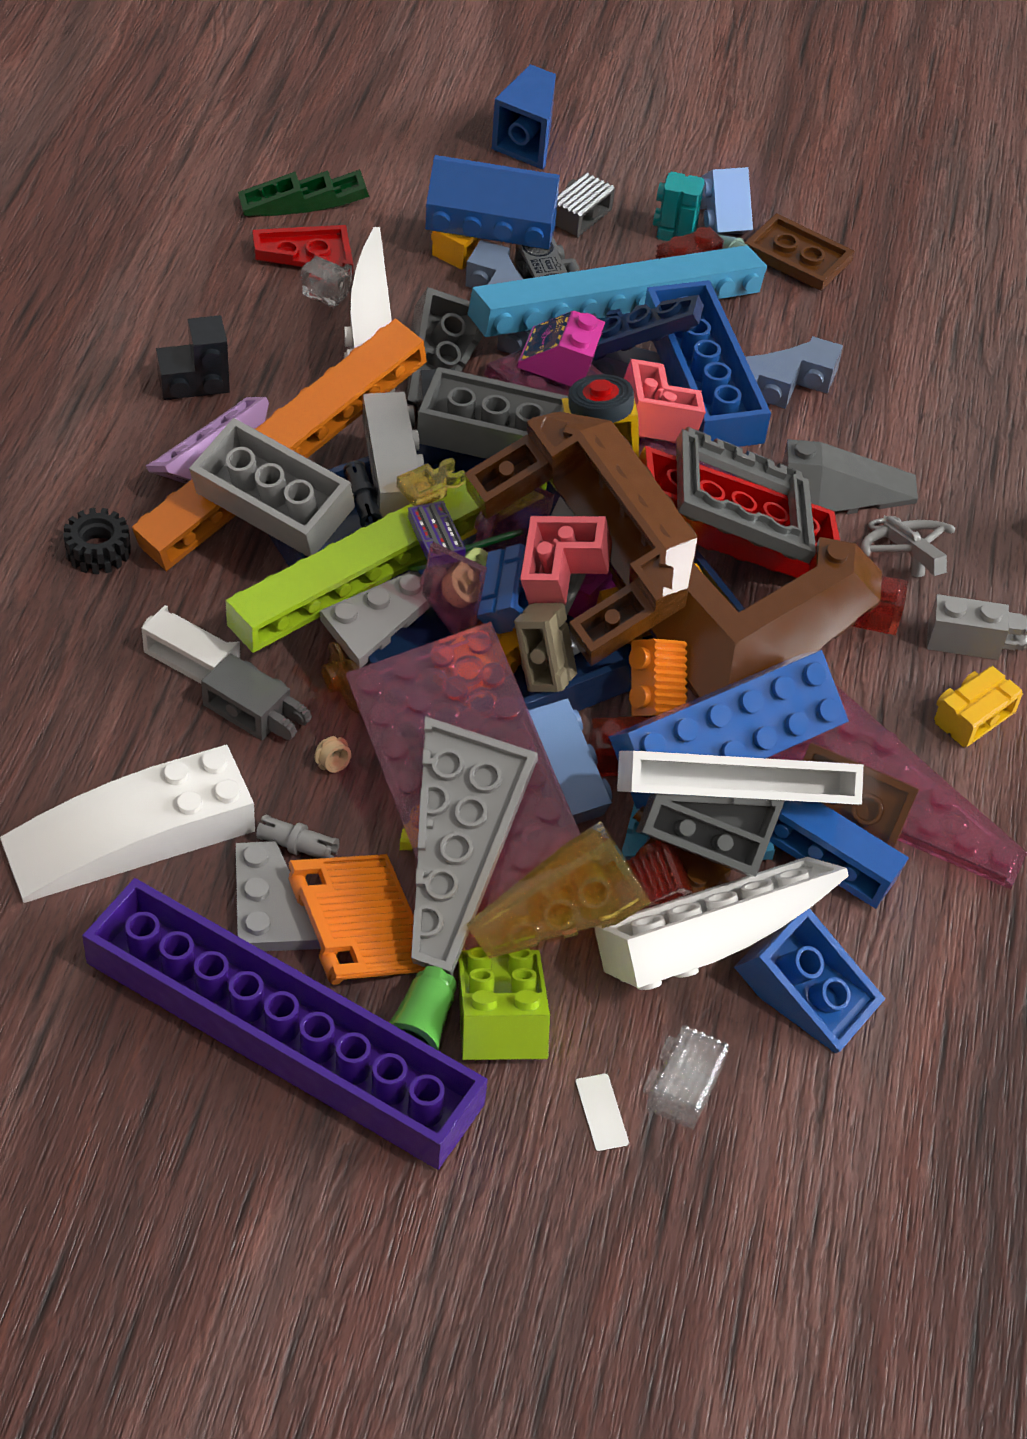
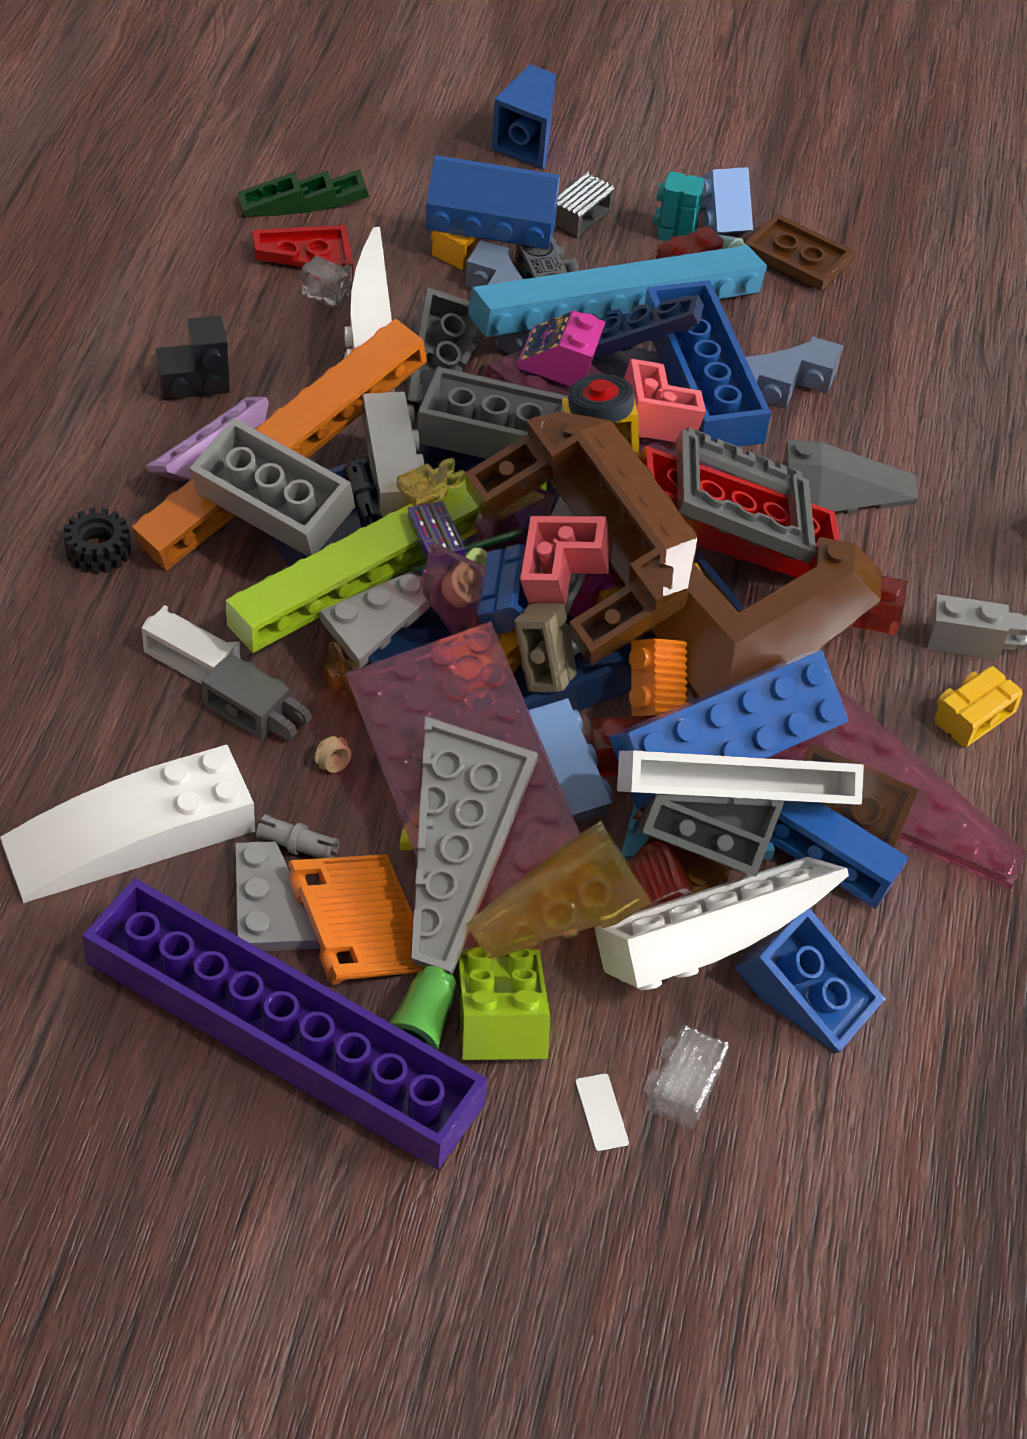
(922, 552): light grey piece -> none

